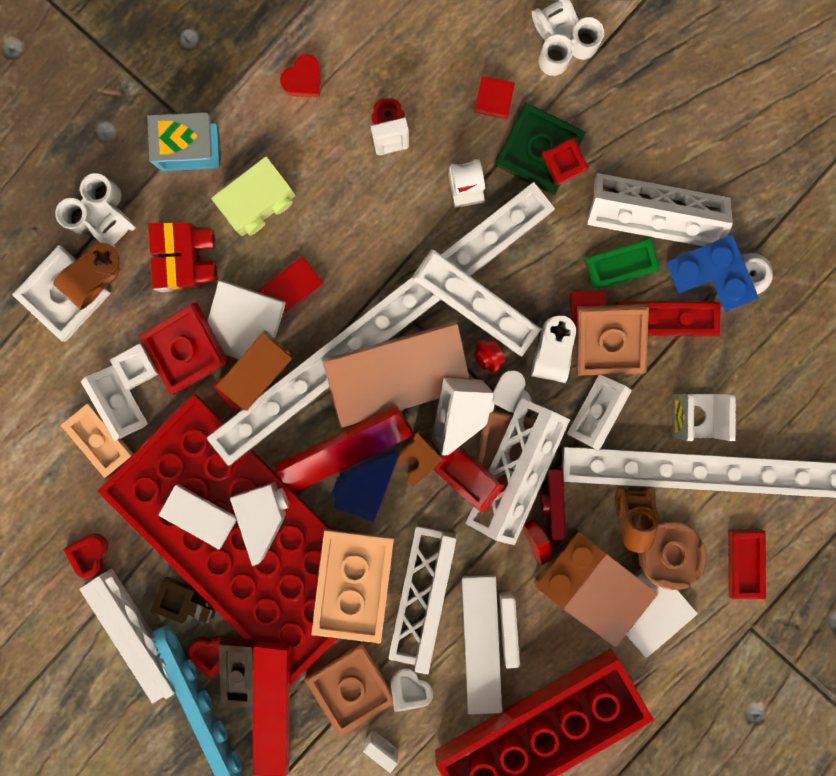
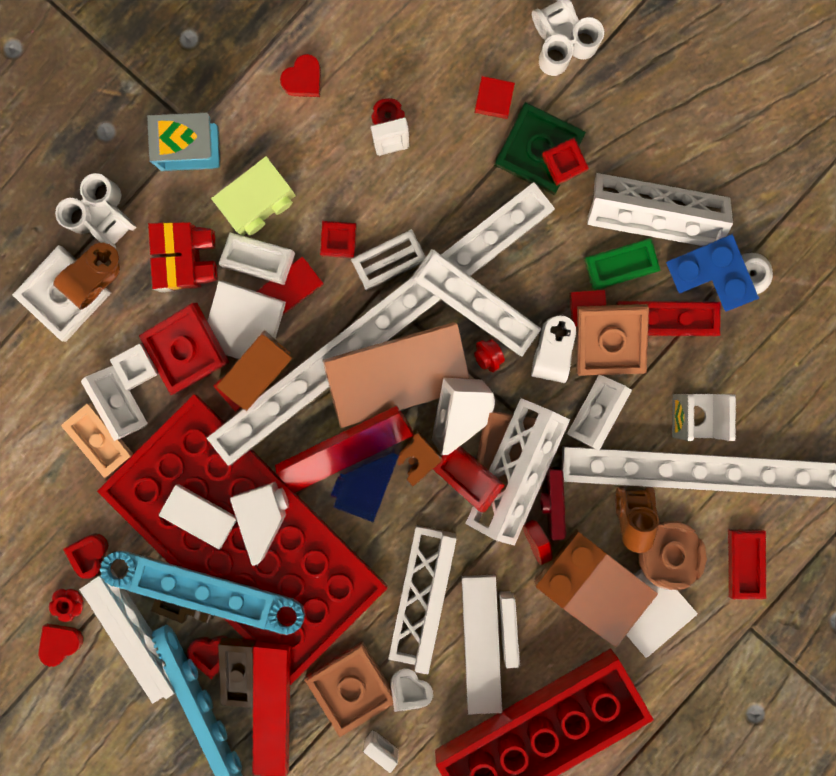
(58, 643): none -> red tile
(74, 601): none -> red plate
(202, 592): none -> medium azure plate
(257, 258): none -> white tile
(338, 239): none -> red tile
(352, 585): light nougat plate -> none
(415, 247): none -> white tile
(467, 183): white leg -> none
(510, 391): white tile -> none

